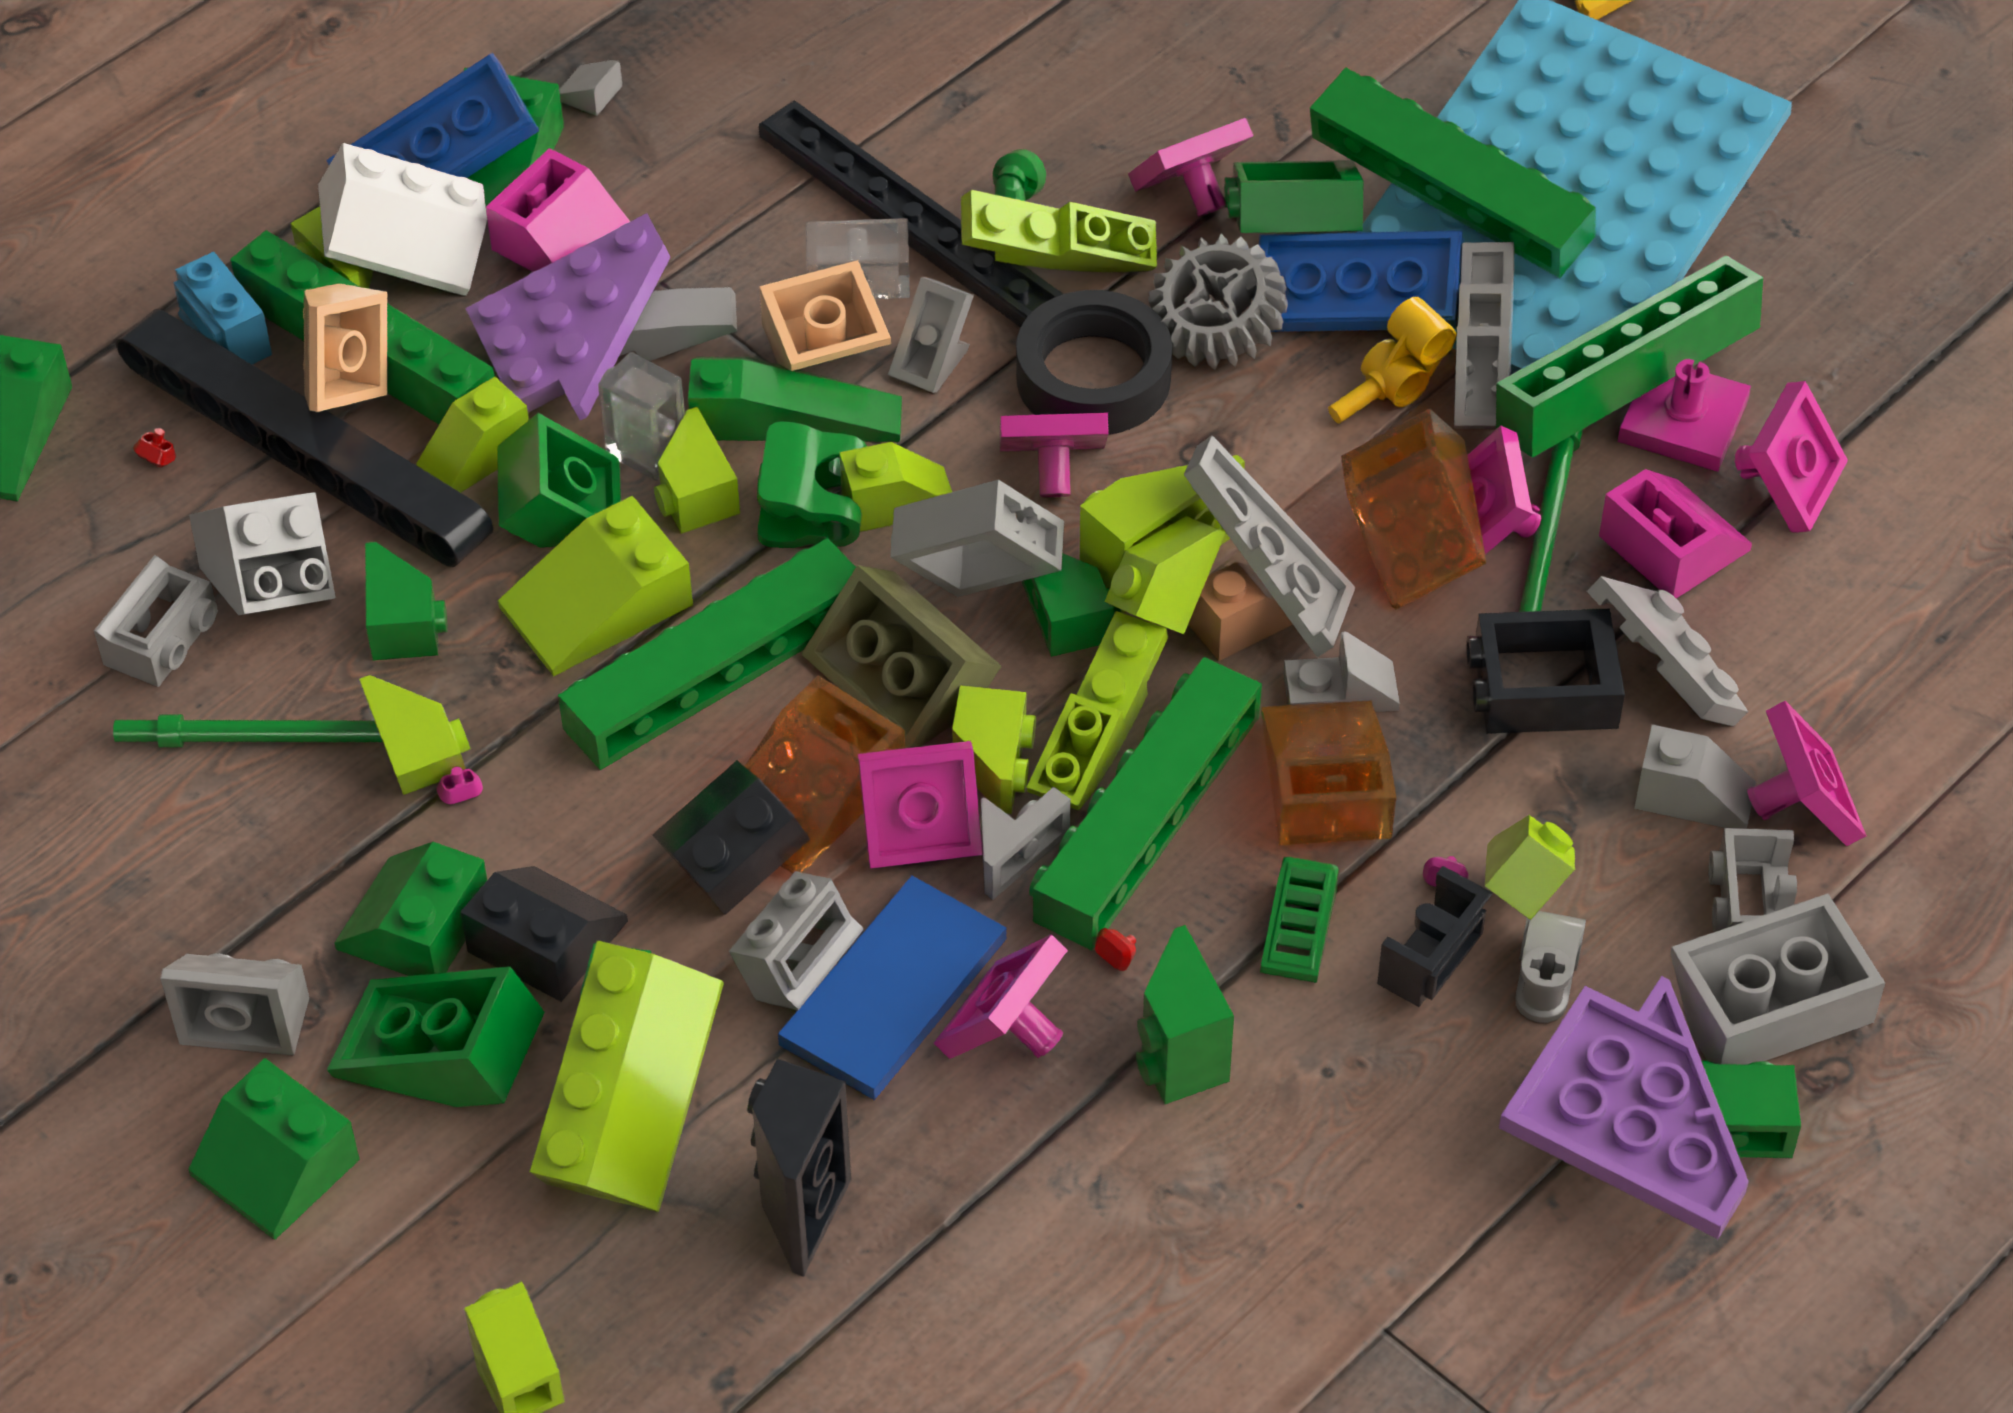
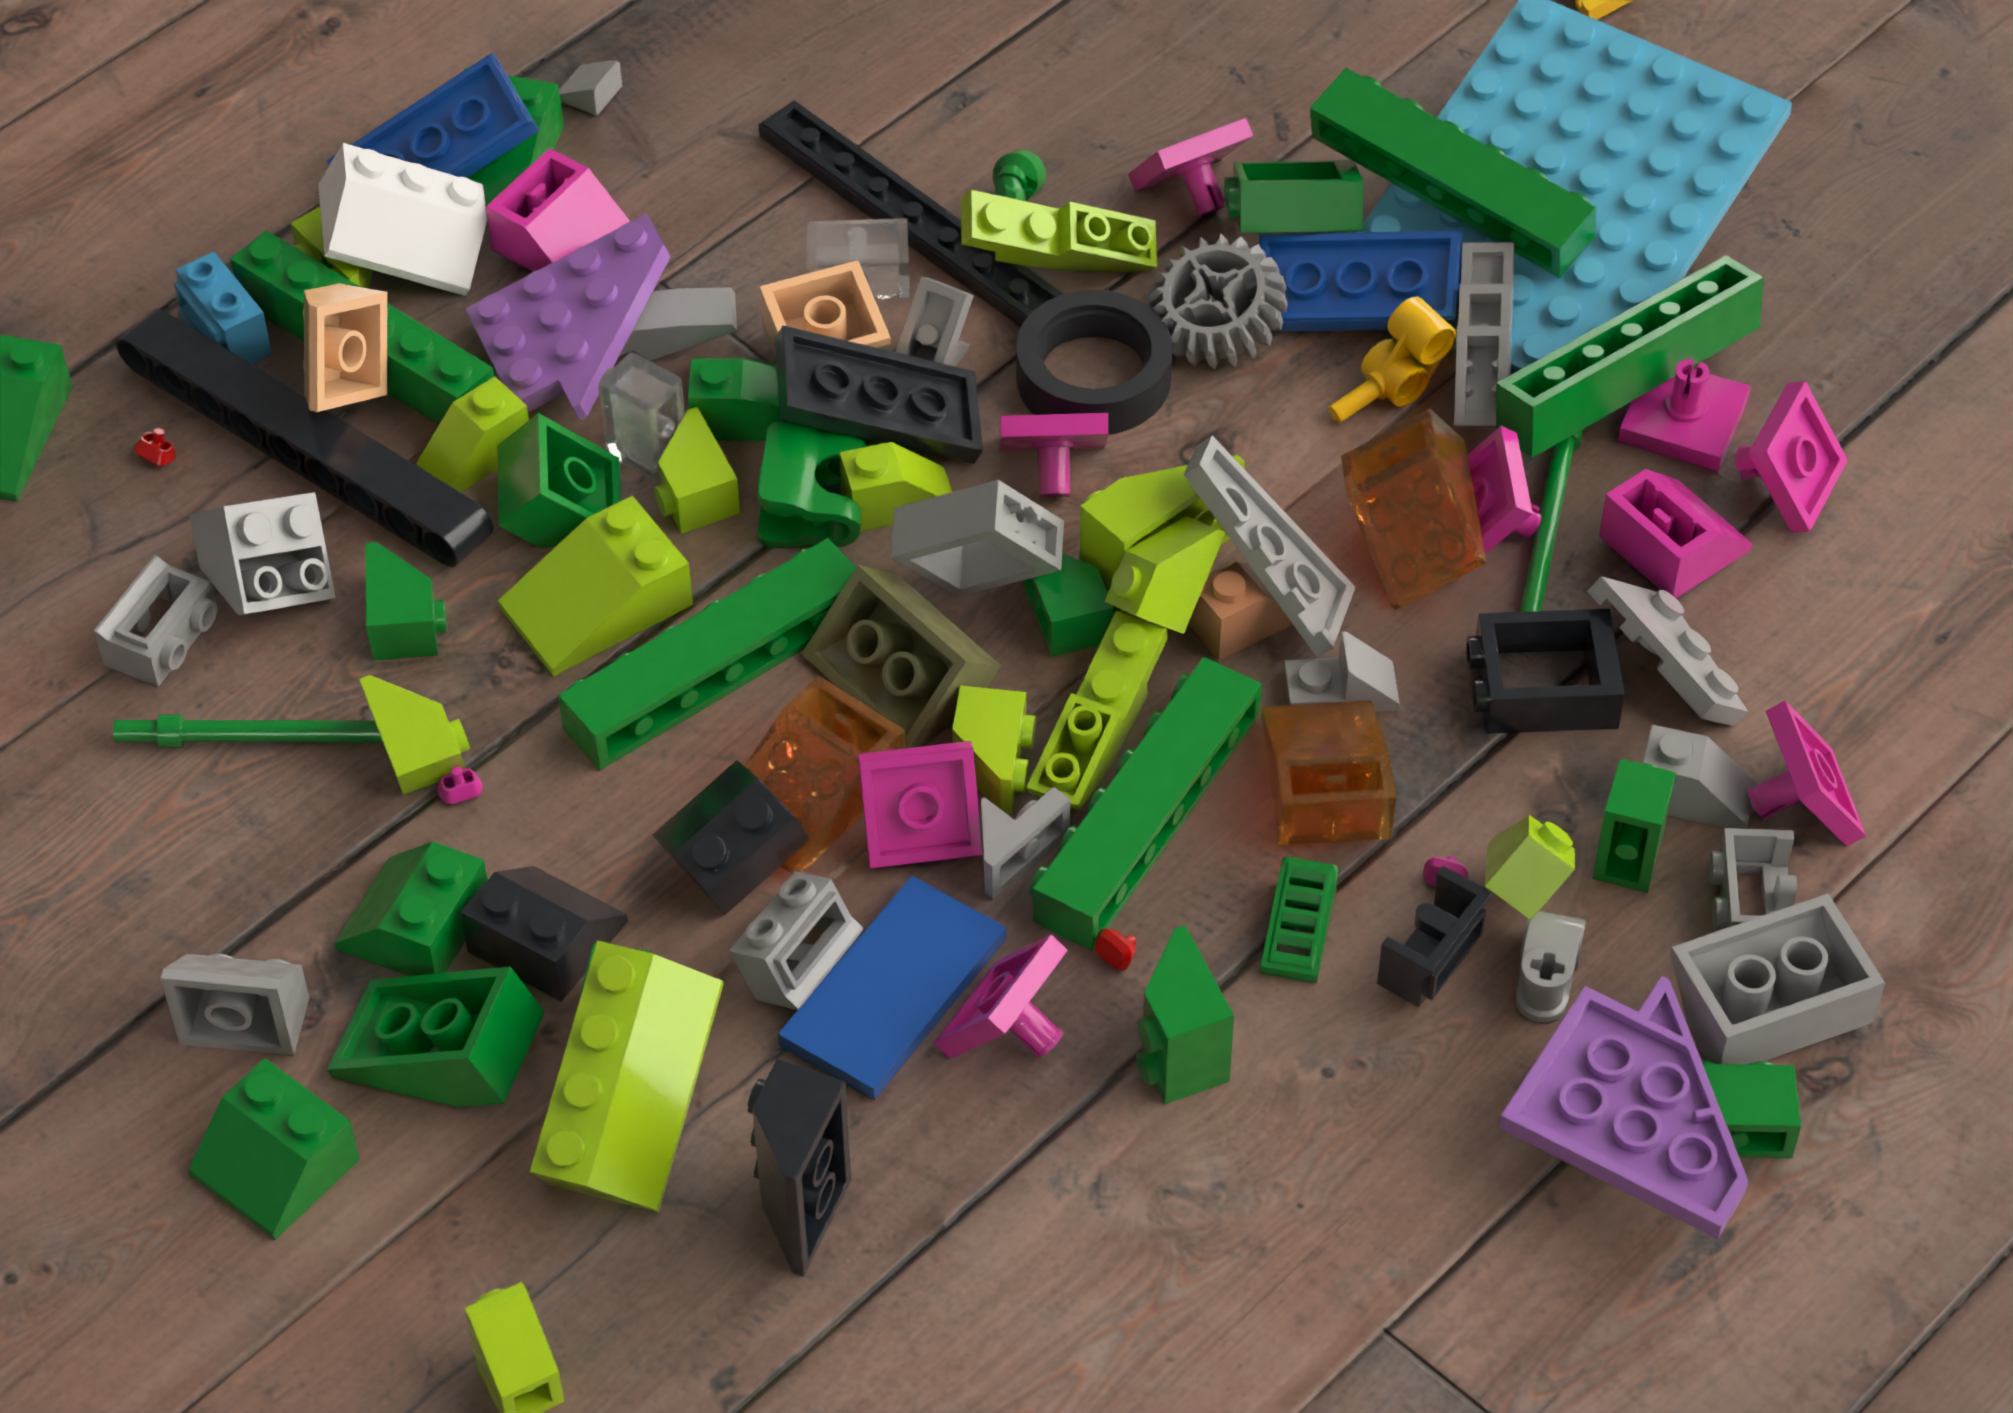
(877, 394): none -> black plate
(1633, 825): none -> green brick

